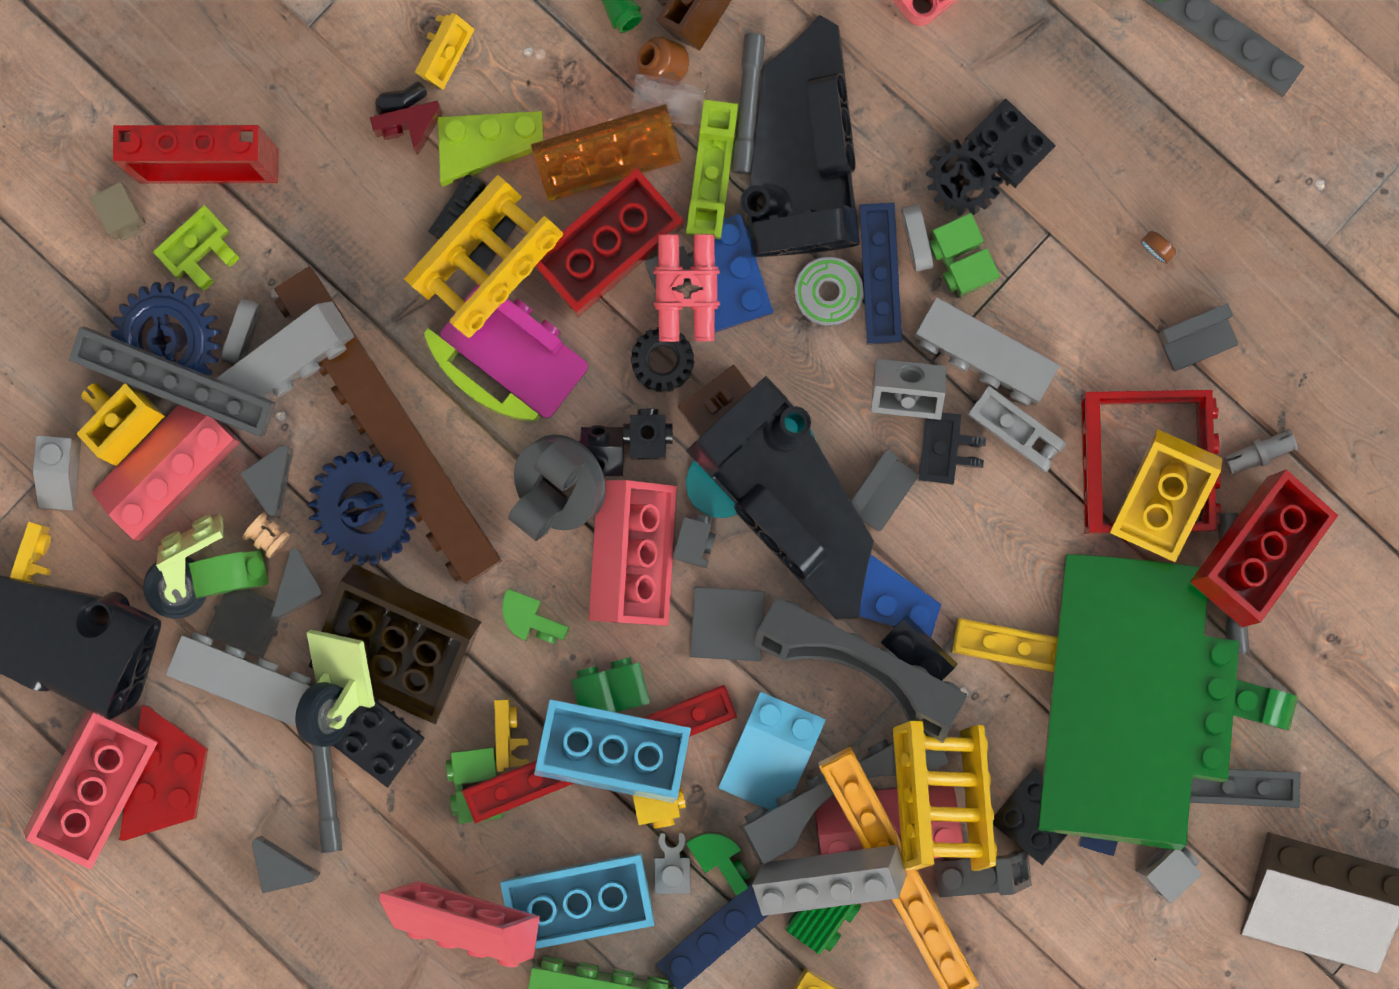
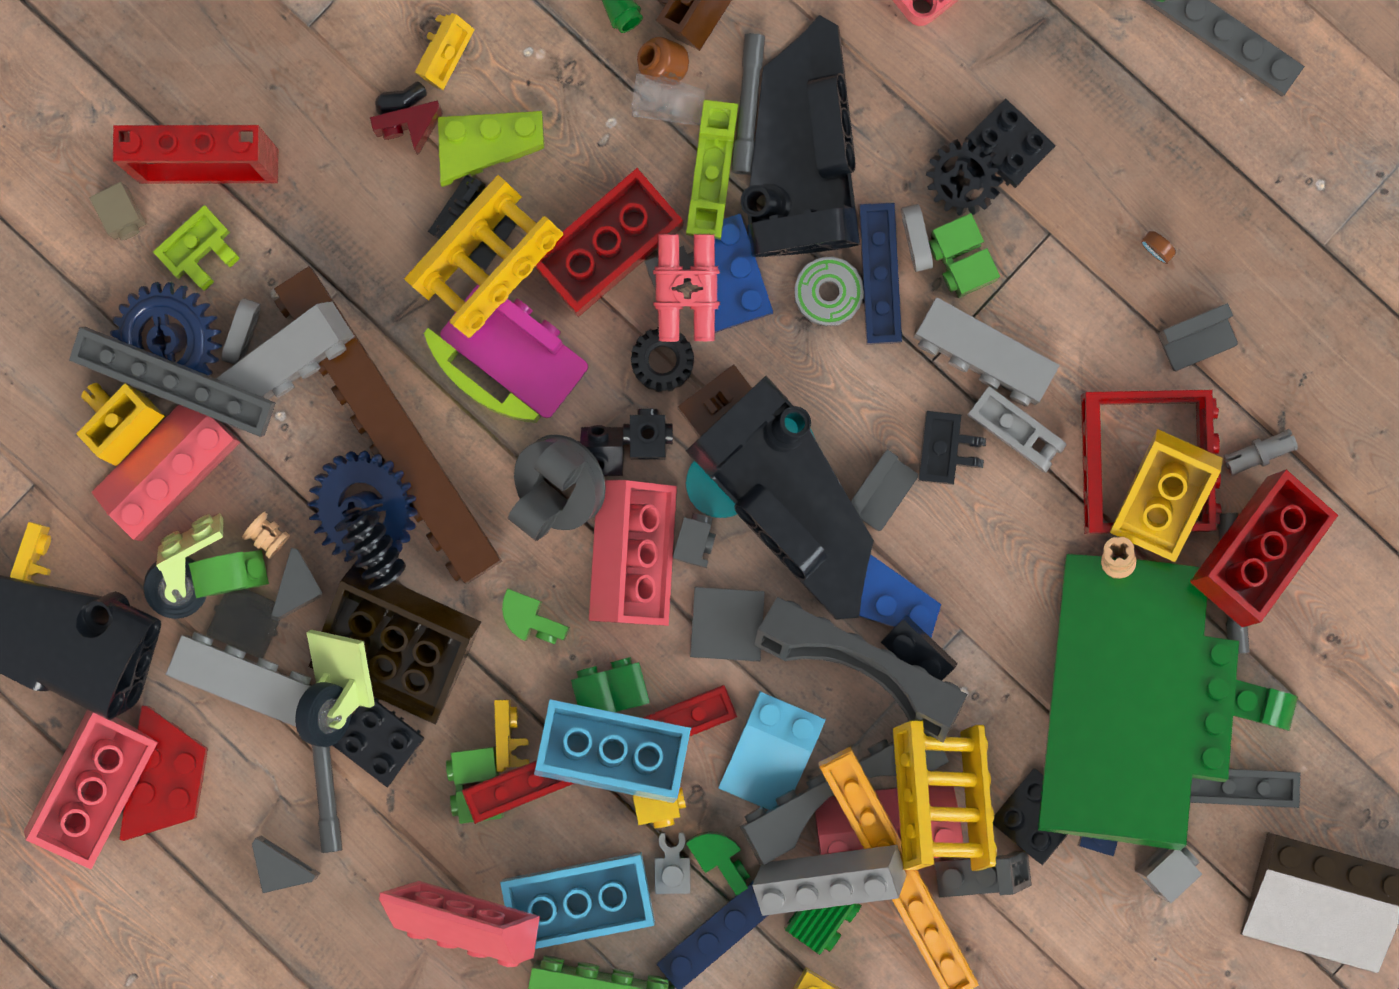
(56, 472): light grey slope -> none
(269, 479): dark grey slope -> none
(373, 546): none -> black piece
(606, 152): clear orange plate -> none
(908, 389): light grey brick -> none
(1004, 644): yellow tile -> none
(1118, 568): none -> light nougat bush

